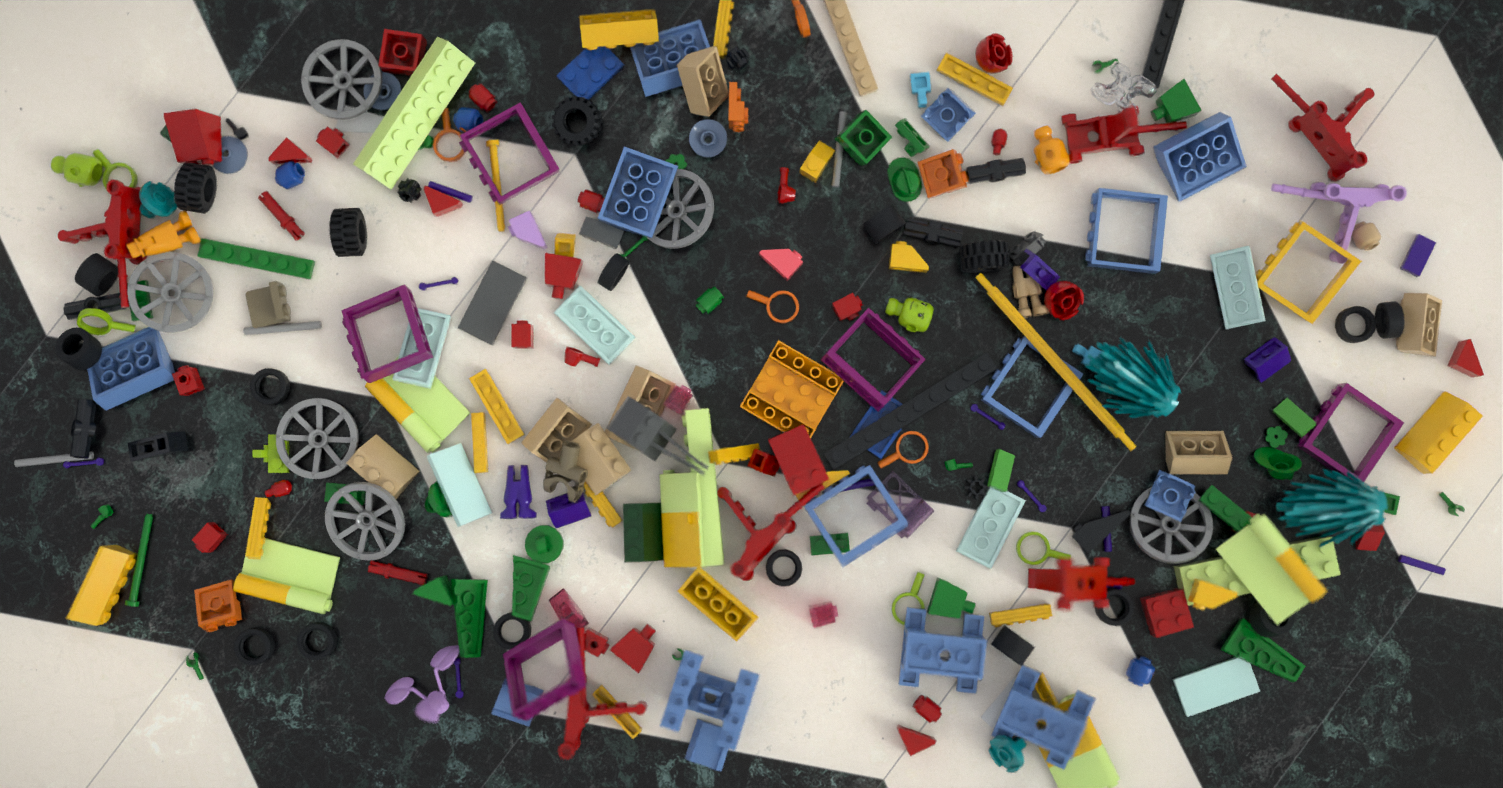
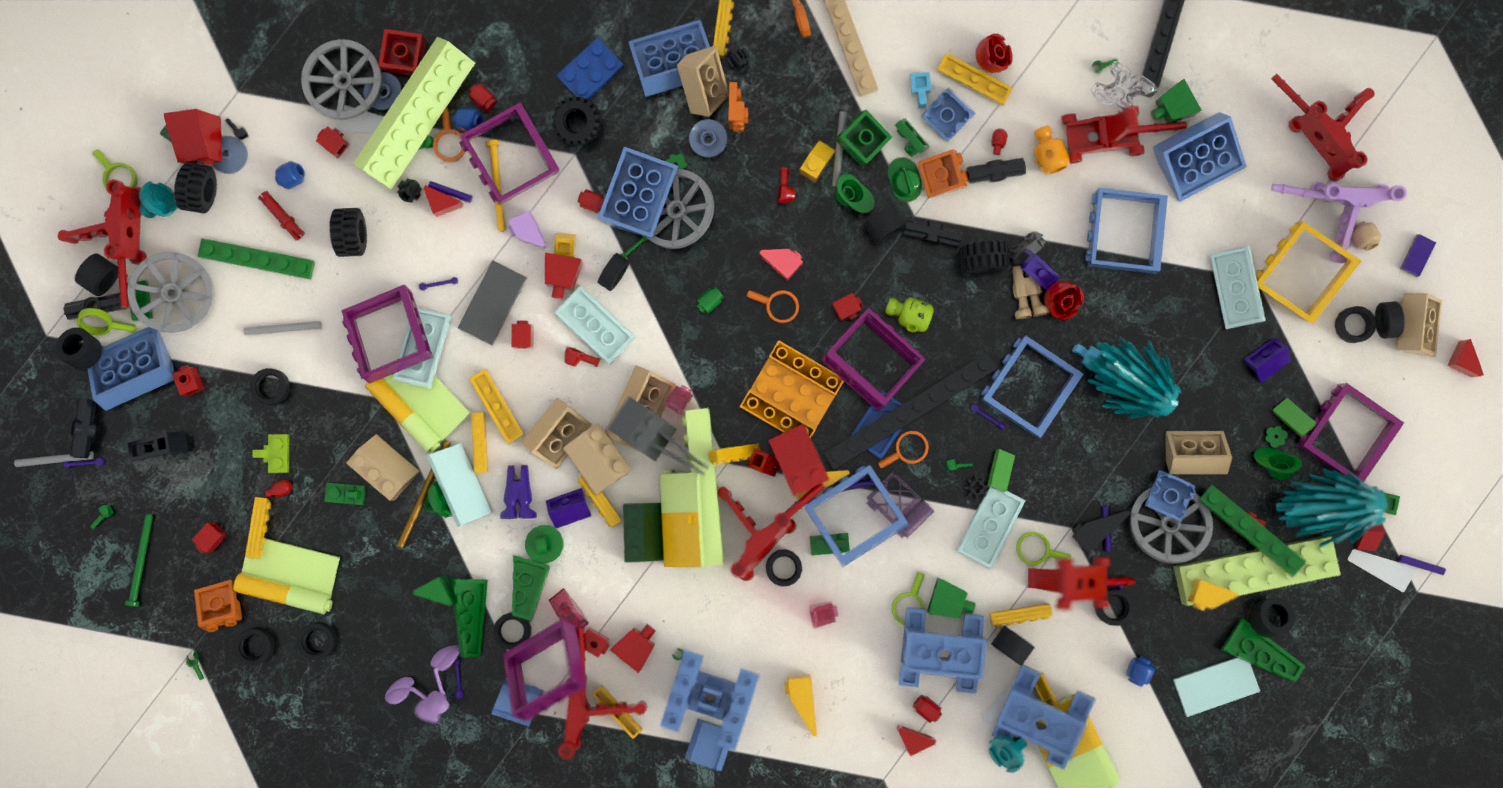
(78, 168): lime piece -> none
(102, 585): yellow slope -> none
(164, 237): light orange piece -> none
(268, 305): dark tan bracket -> none
(287, 152): red slope -> none
(312, 438): light grey wheel -> none
(363, 523): light grey wheel -> none
(389, 570): red pin -> none
(419, 503): none -> pearl gold bar
(566, 471): dark tan connector -> none
(601, 232): dark grey slope -> none
(619, 29): yellow slope -> none
(717, 603): yellow slope -> none
(801, 696): none -> yellow slope
(853, 194): none -> green piece
(906, 258): yellow slope -> none
(1042, 508): dark purple hinge -> none
(1056, 362): yellow axle -> none
(1166, 612): red brick -> none
(1271, 569): yellowish green door -> none
(1389, 571): none -> white sticker
(1438, 432): yellow slope -> none
(1452, 507): green hand -> none

